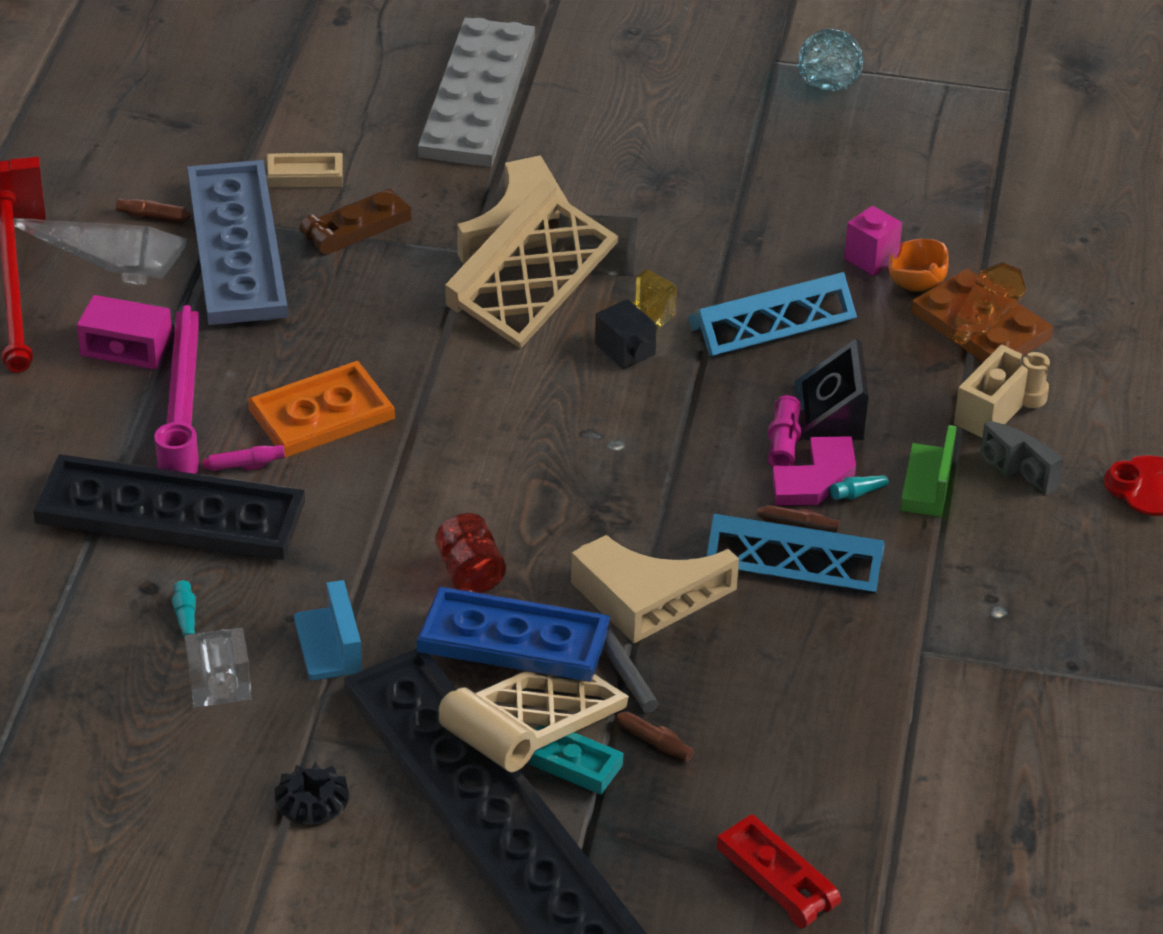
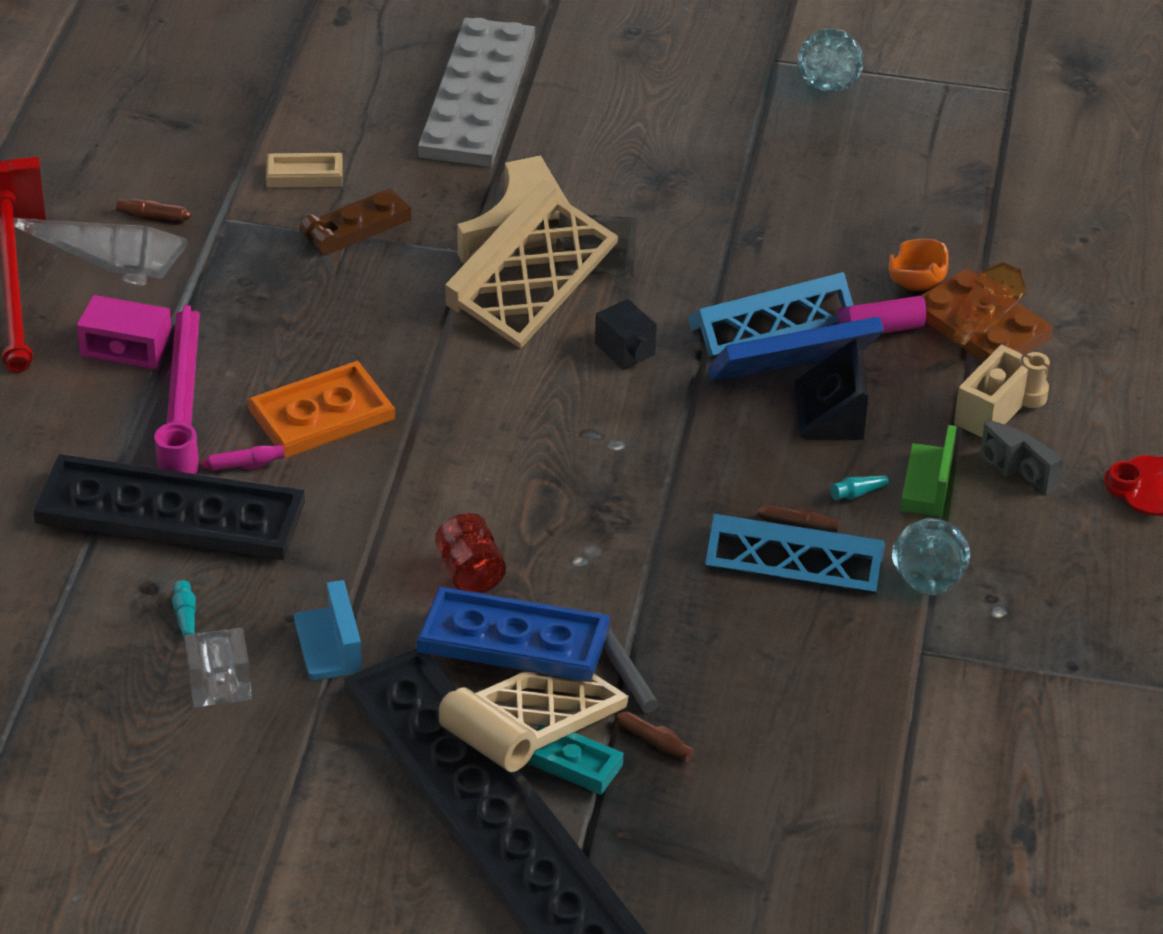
(237, 243): sand blue plate -> none
(301, 805): black gear -> none
(646, 591): tan arch -> none
(655, 297): clear yellow panel -> none
(778, 870): red plate -> none
(784, 431): dark pink pin -> none
(791, 348): none -> blue tile
(810, 484): dark pink tile -> none
(872, 240): dark pink brick -> none
(894, 314): none -> dark pink brick
(931, 555): none -> clear light blue piece

